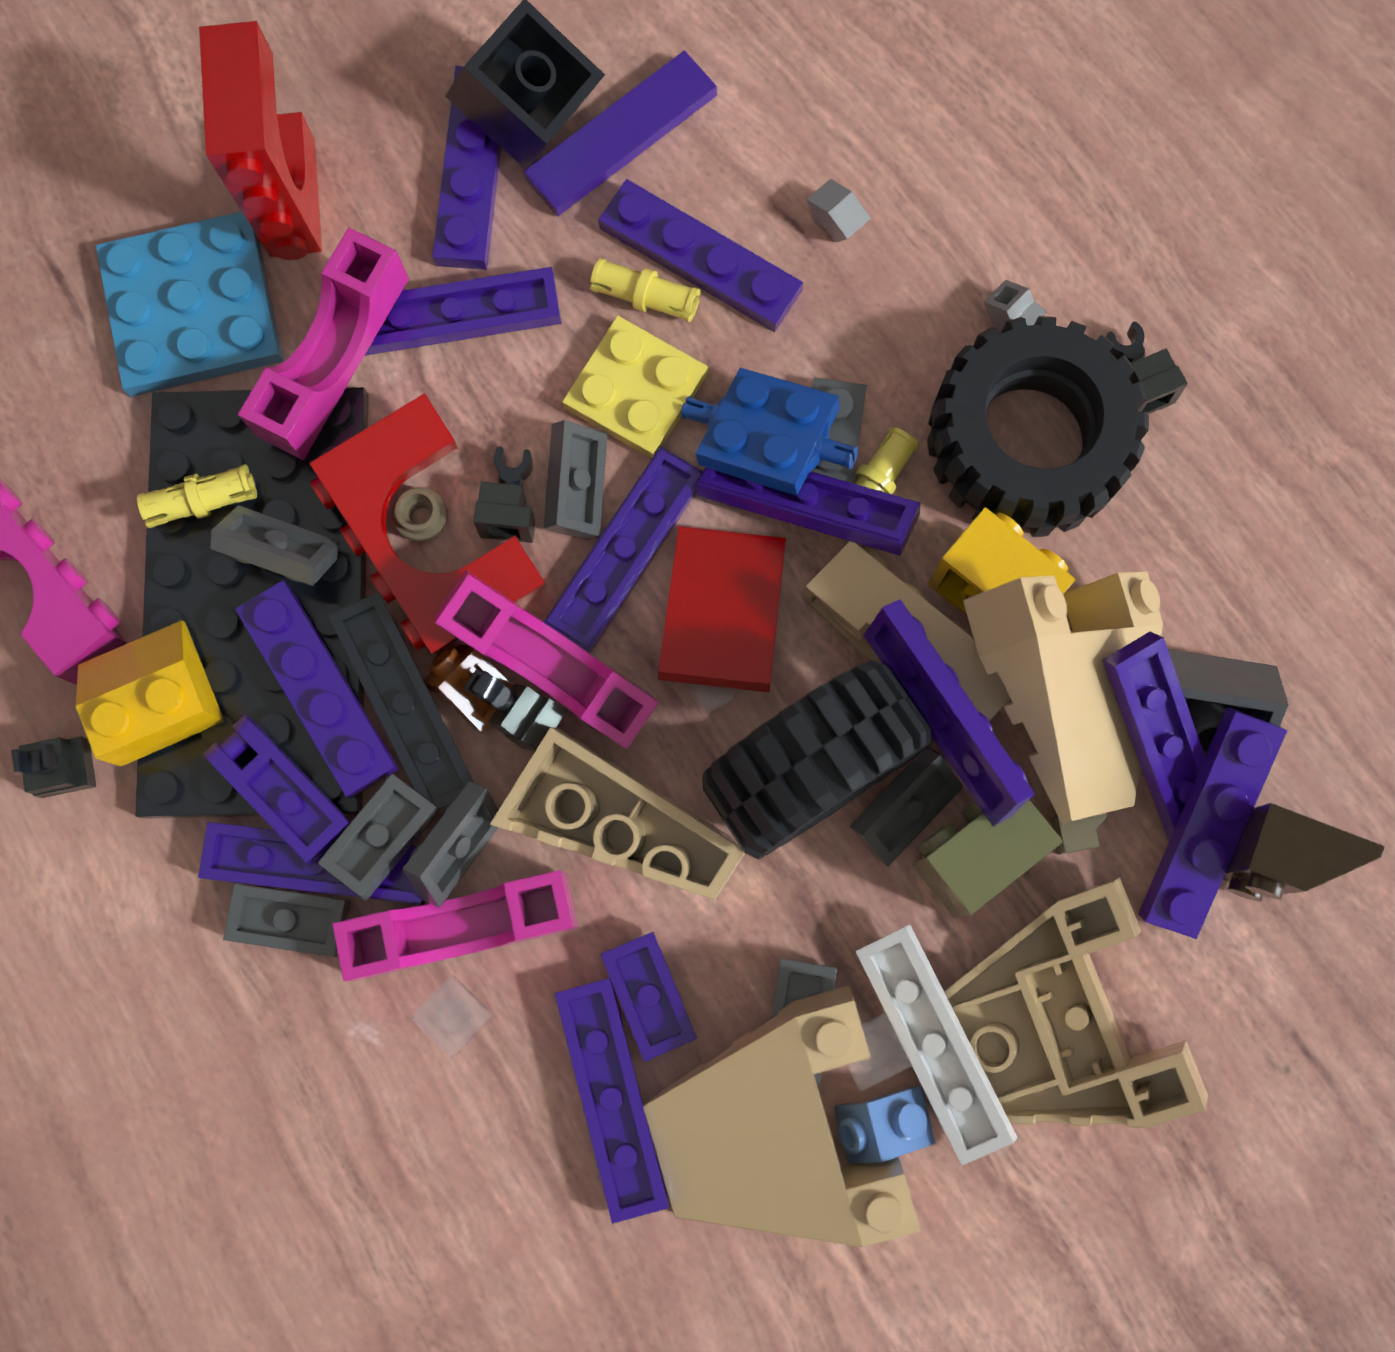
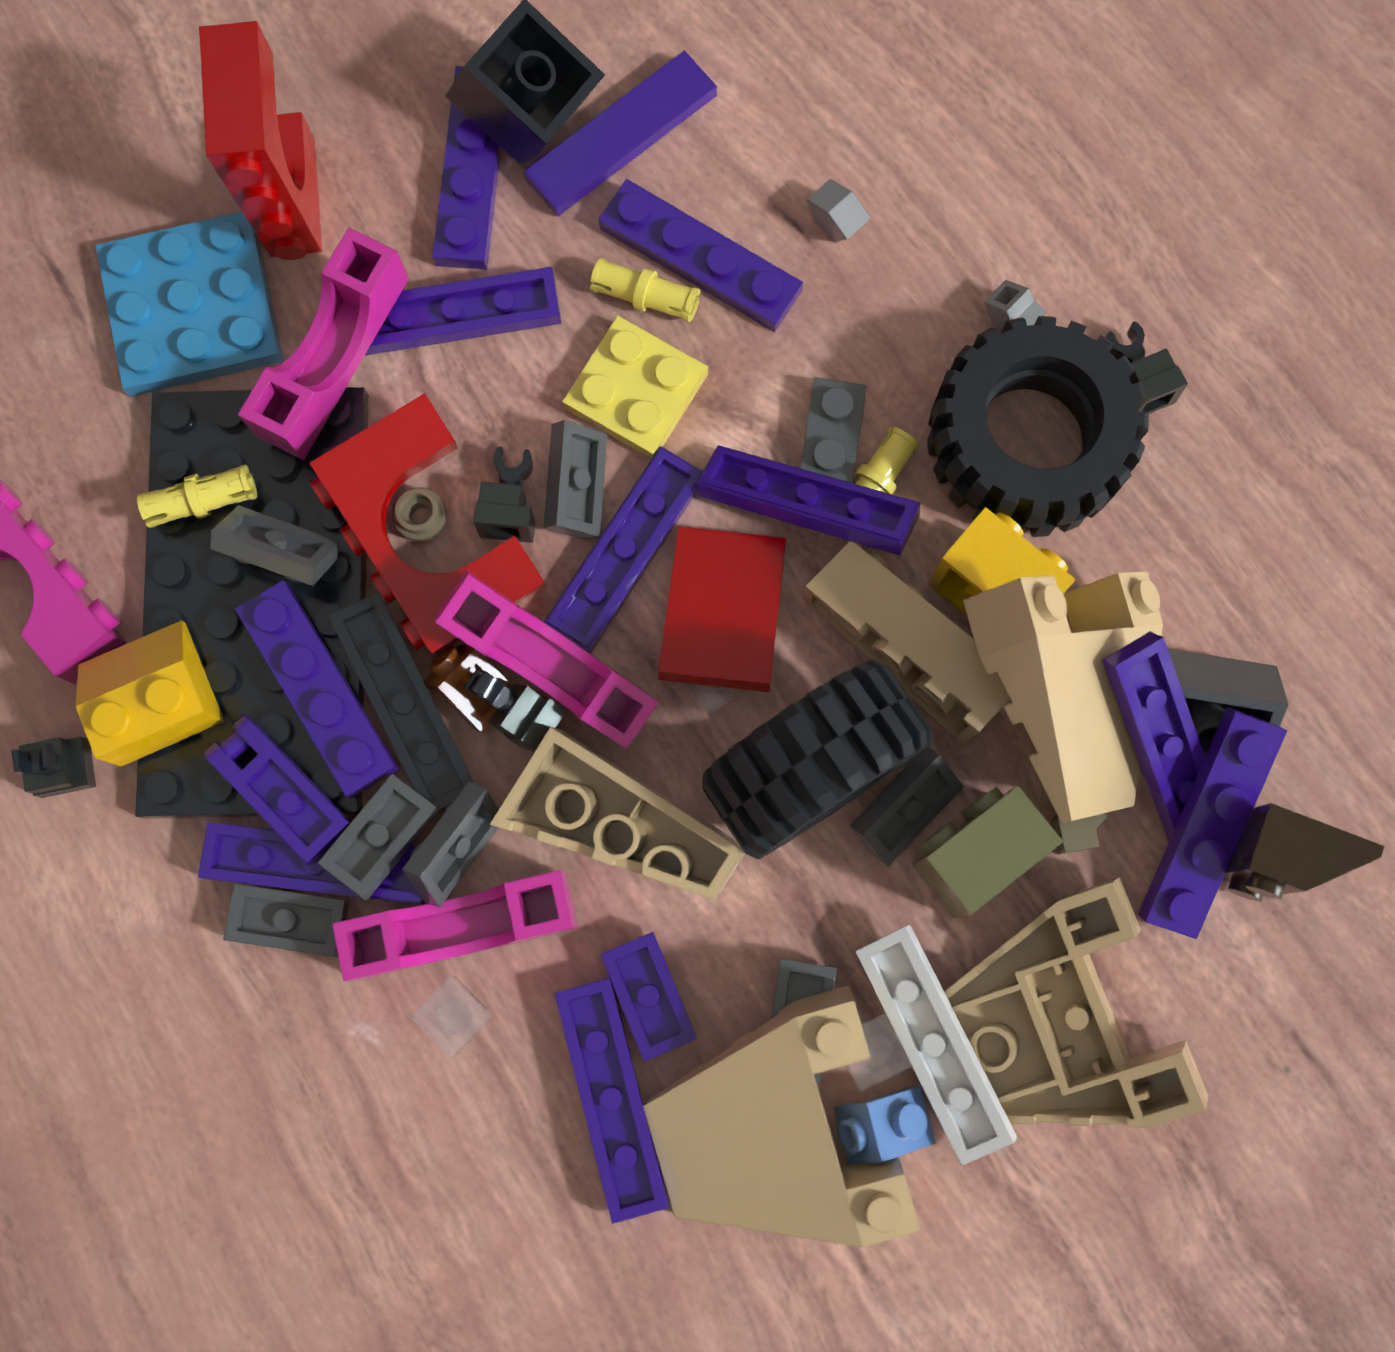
(769, 431): blue plate -> none
(955, 723): dark purple plate -> none

